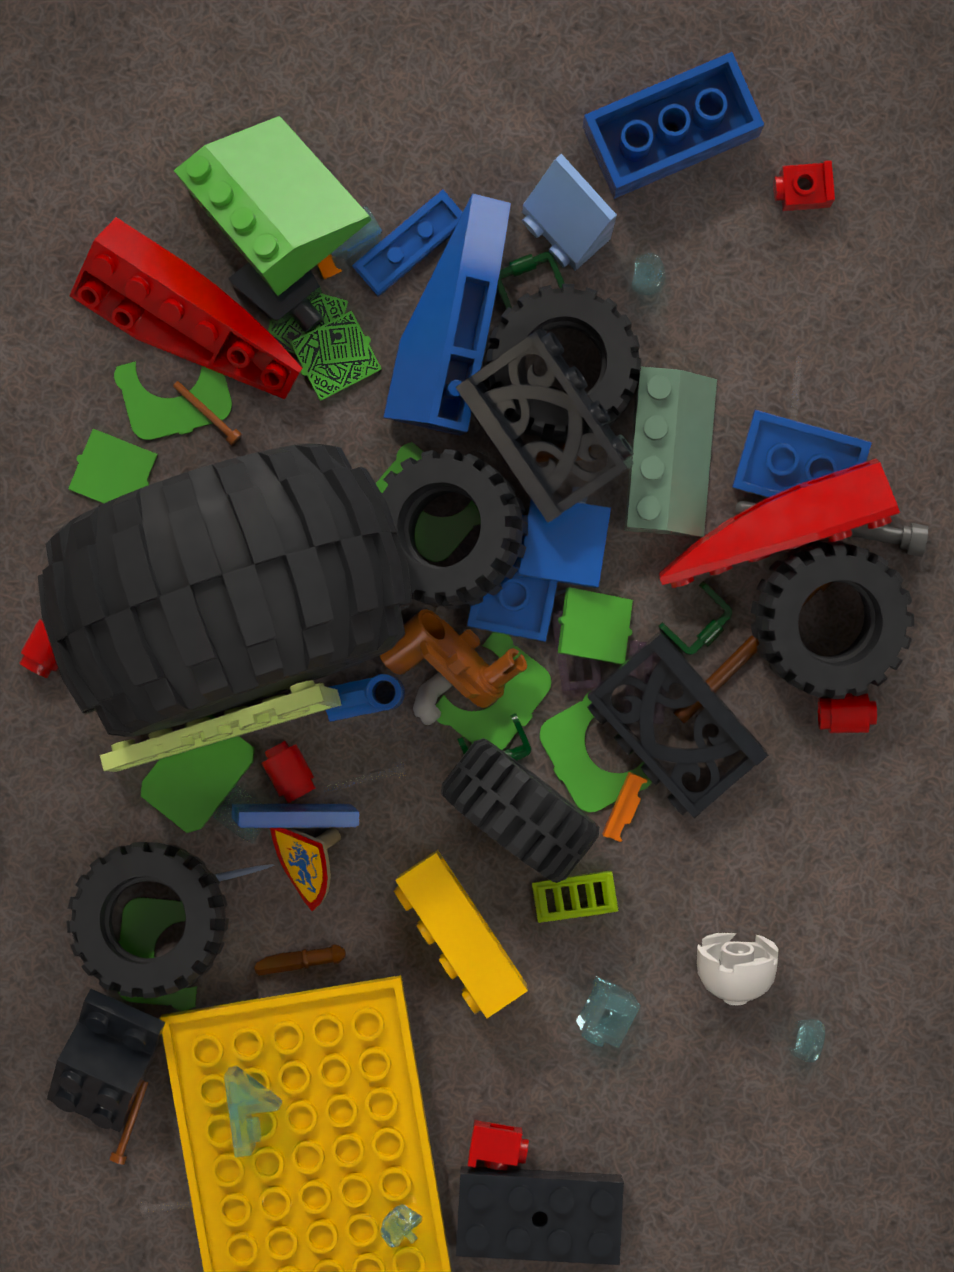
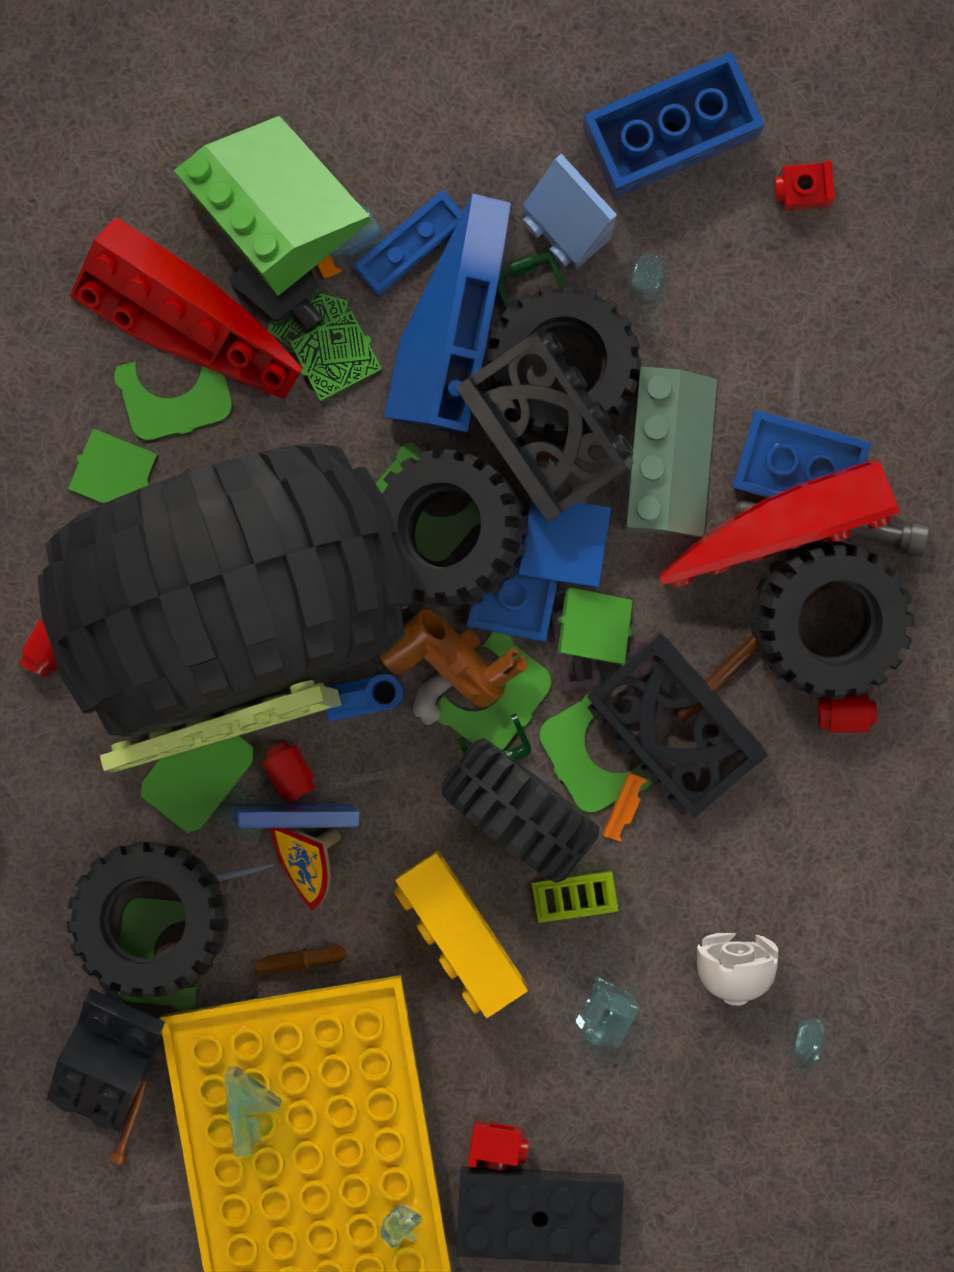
(232, 435): dark orange piece -> none
(710, 632): dark green piece -> none

